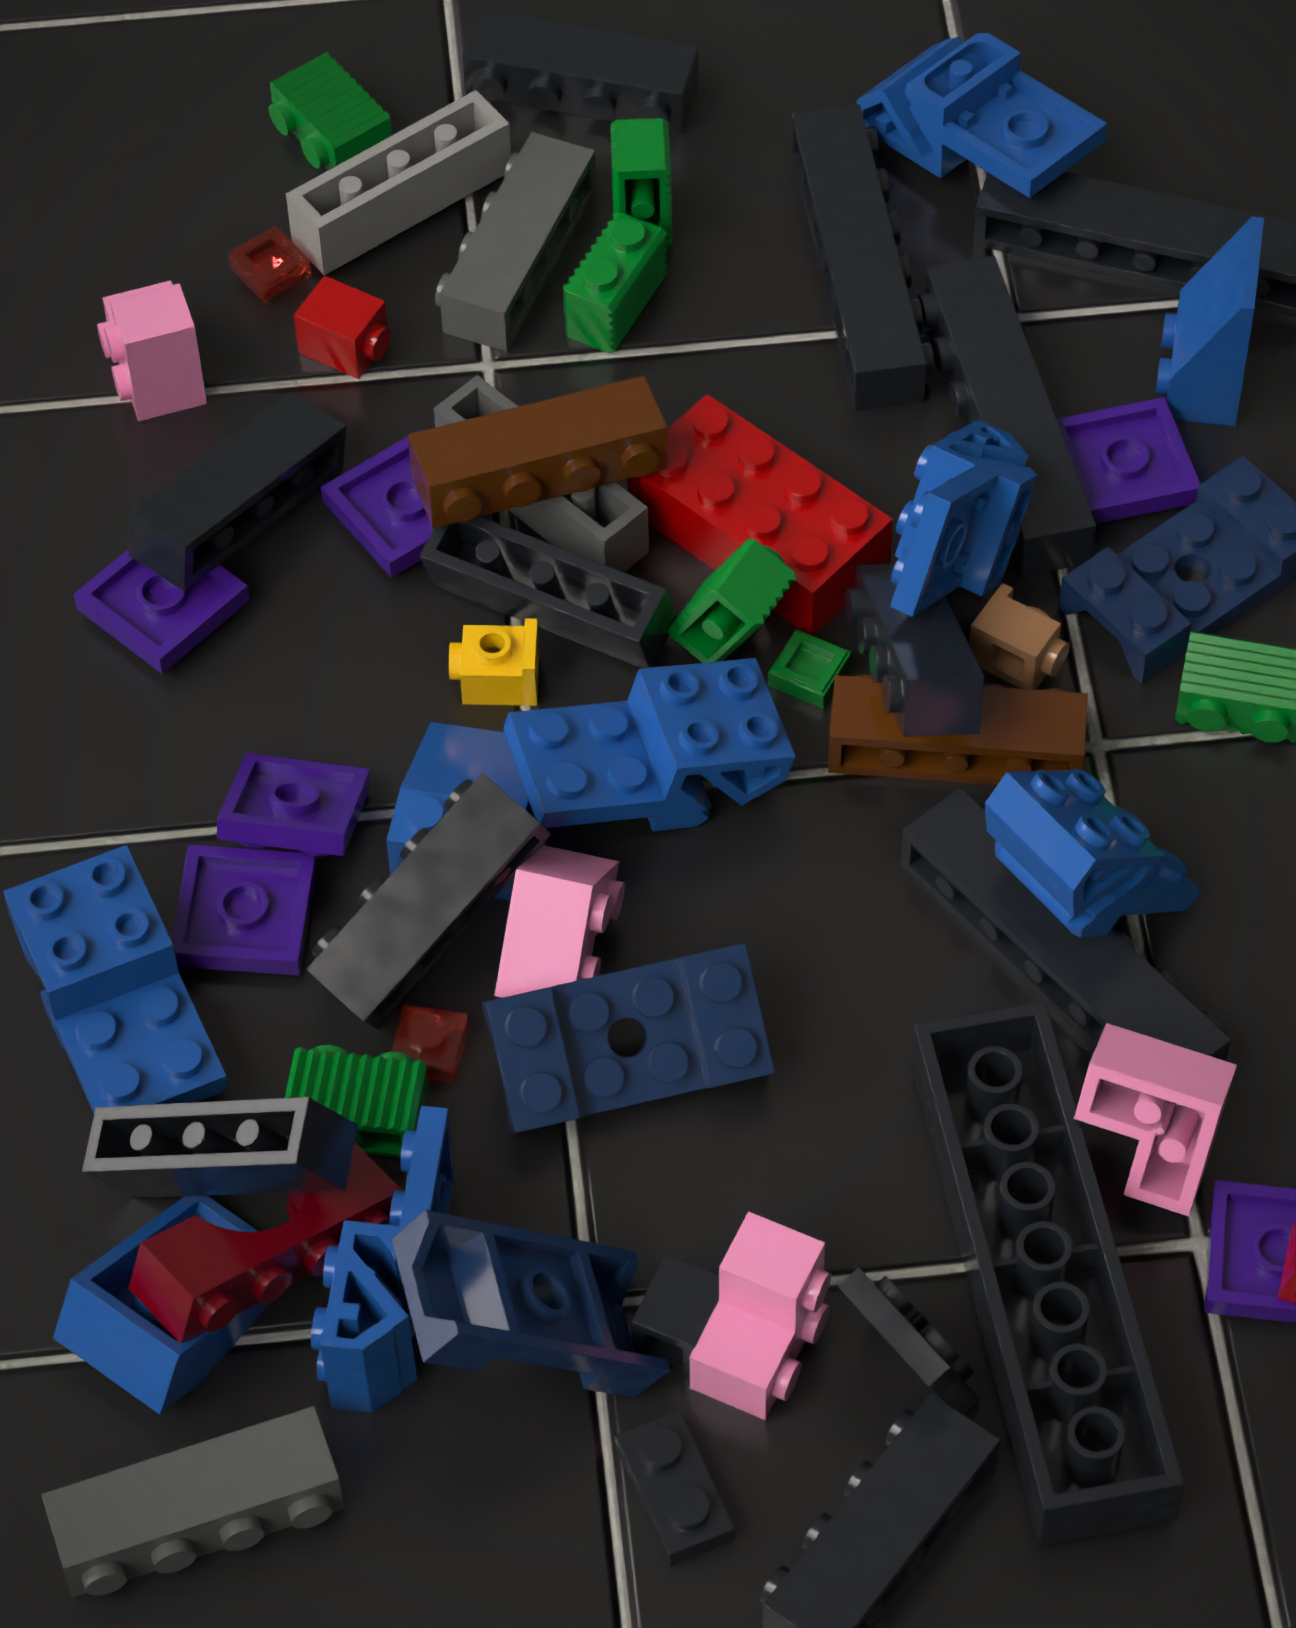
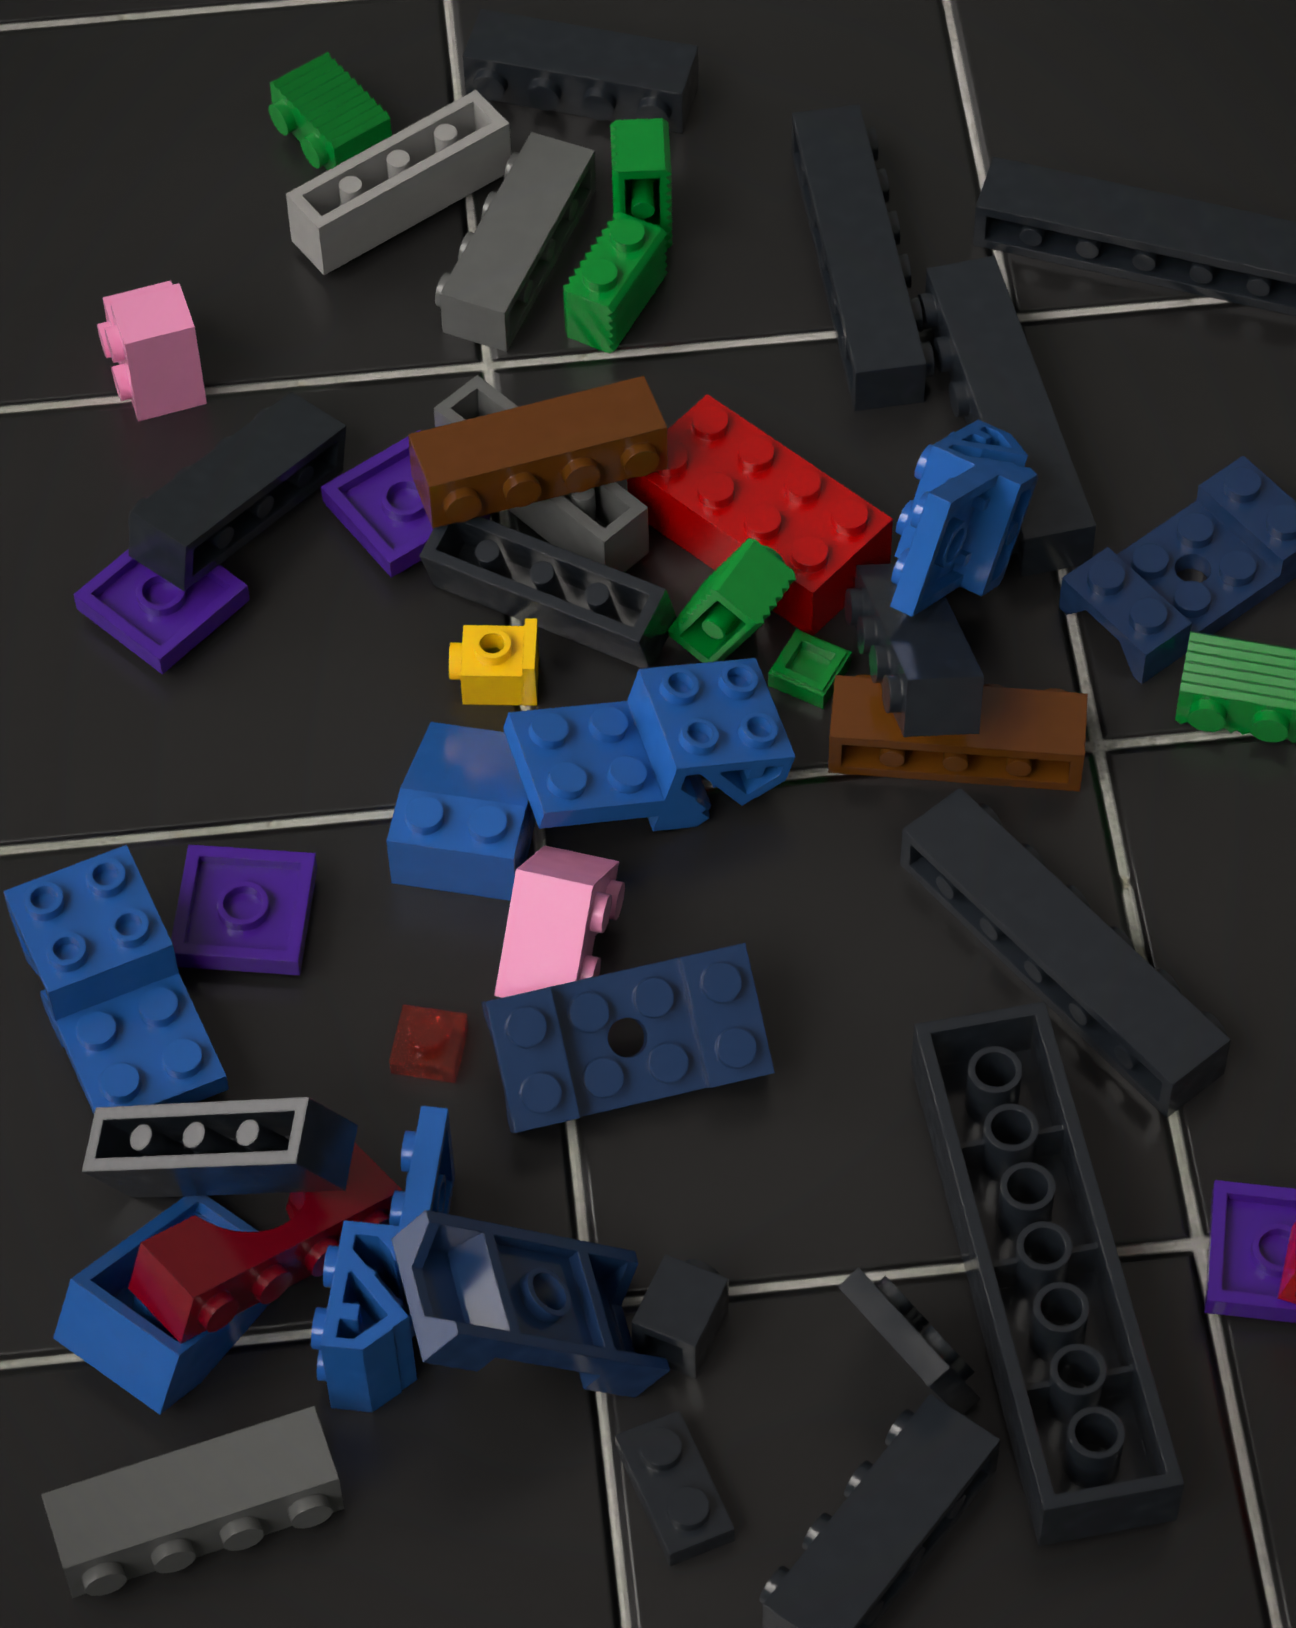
(269, 263): clear red plate -> none
(293, 804): dark purple plate -> none
(342, 327): red brick -> none
(374, 1093): green brick -> none
(427, 899): black brick -> none
(764, 1314): bright pink brick -> none
(981, 108): blue piece -> none
(1017, 641): medium nougat brick -> none
(1082, 851): blue piece -> none
(1130, 460): dark purple plate -> none
(1165, 1101): bright pink brick -> none
(1212, 333): blue slope -> none

